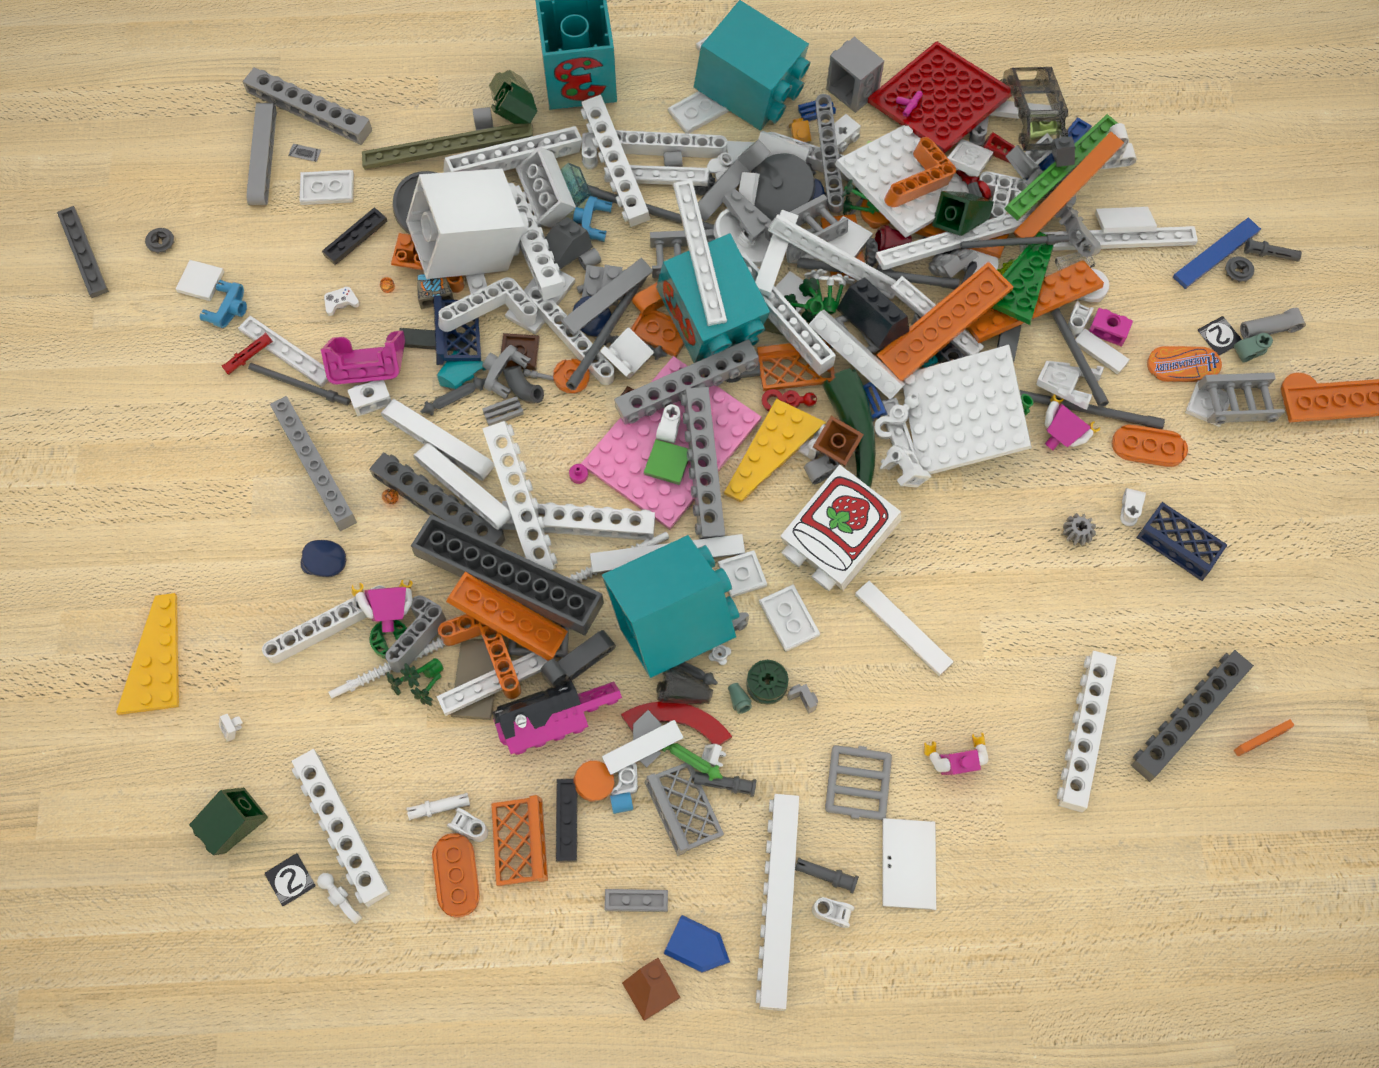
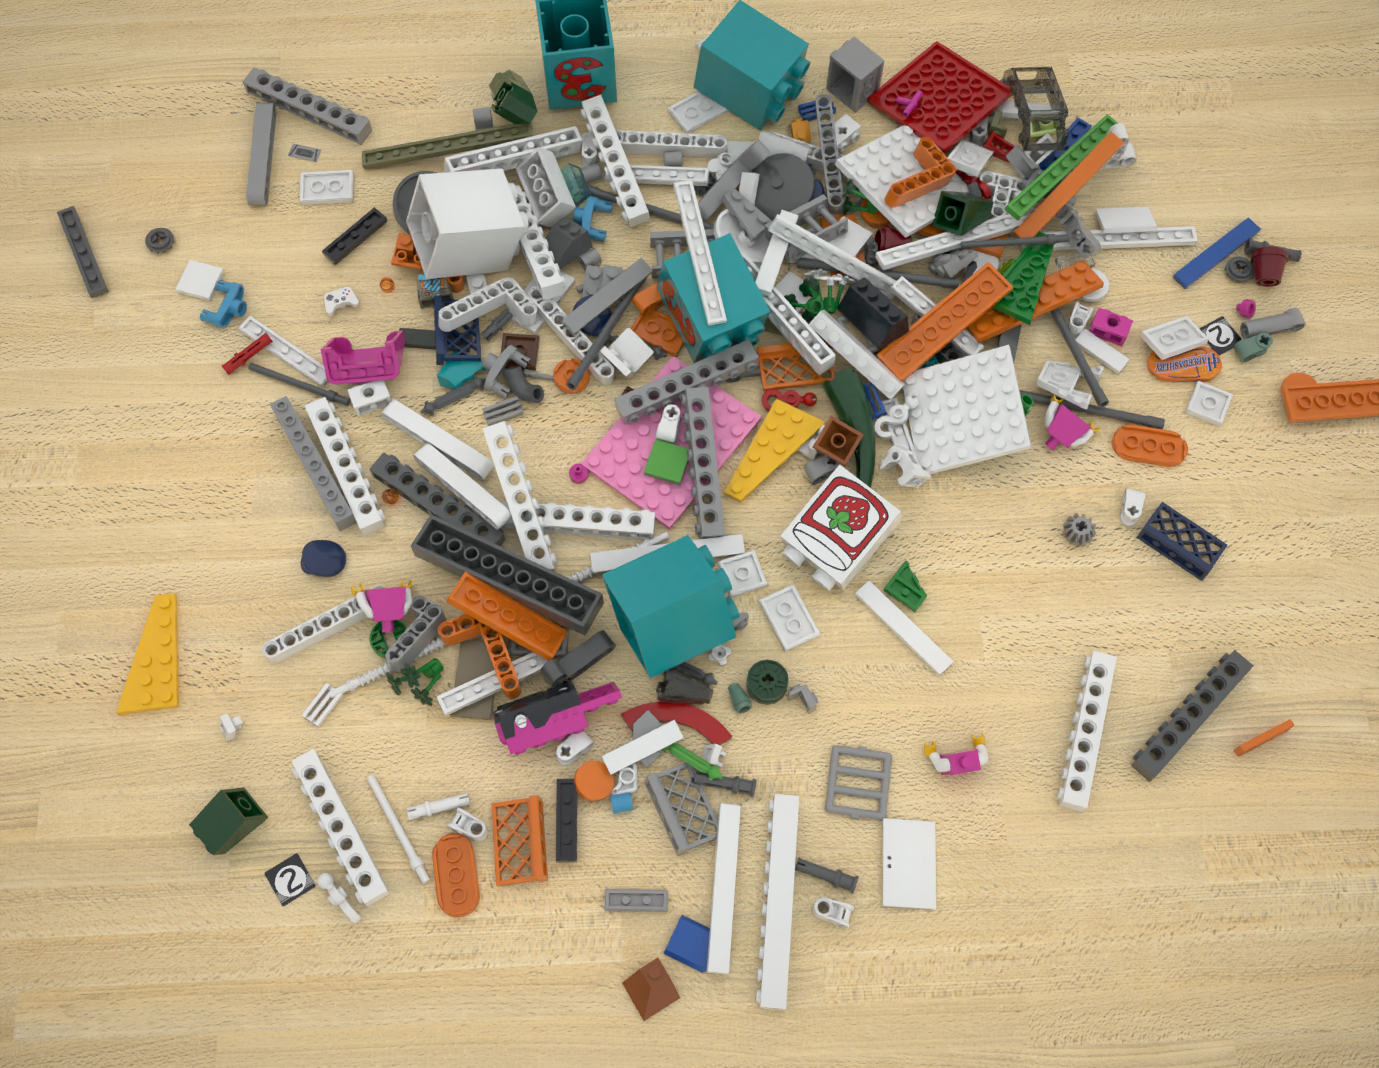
(316, 701): none -> white tile
(317, 412): none -> white brick
(416, 862): none -> white bar
(497, 325): none -> dark grey axle
(576, 746): none -> white piece
(591, 172): none -> light grey beam
(723, 889): none -> white tile
(906, 588): none -> green wing
(994, 125): none -> olive bracket
(1063, 151): dark grey slope -> none
(1174, 337): none -> white plate
(1244, 382): light grey fence -> none
(1246, 308): none -> dark pink tile
(1269, 265): none -> dark red piece

